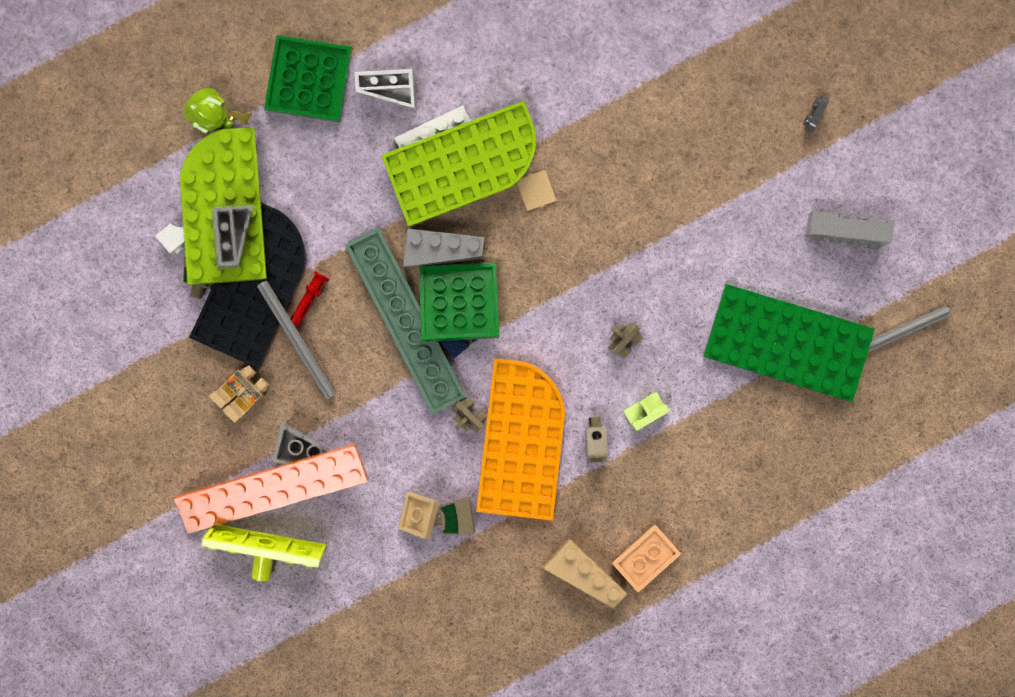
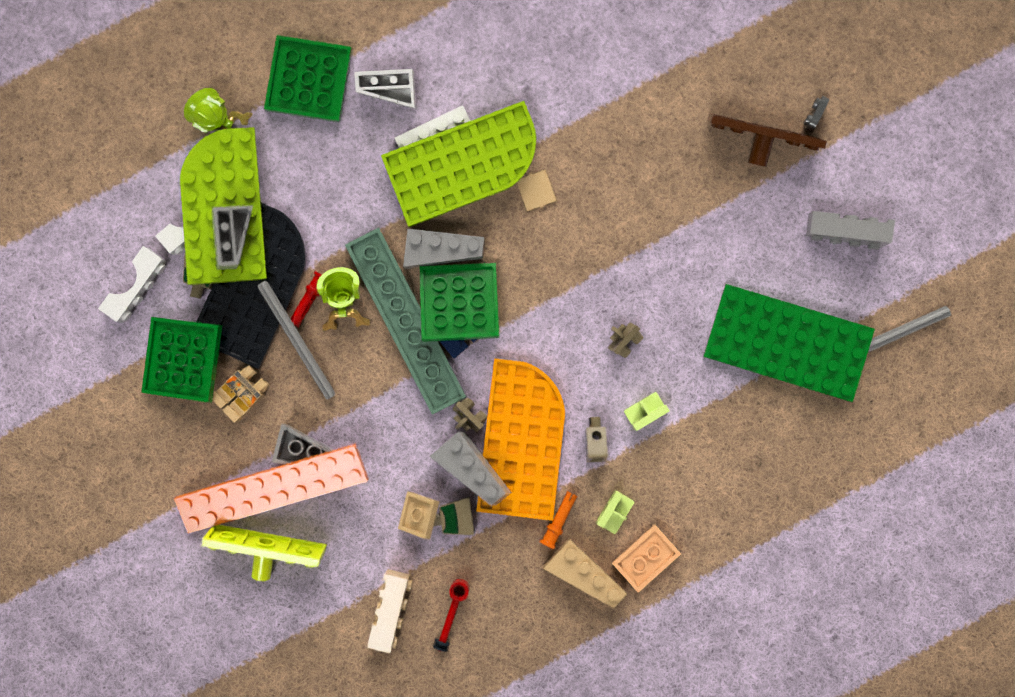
(147, 267): none -> white arch
(181, 359): none -> green plate
(340, 289): none -> lime helmet
(389, 610): none -> wedge
(441, 644): none -> red piece
(471, 468): none -> light grey wedge
(555, 528): none -> orange pin
(615, 512): none -> yellowish green panel
(764, 137): none -> reddish brown plate

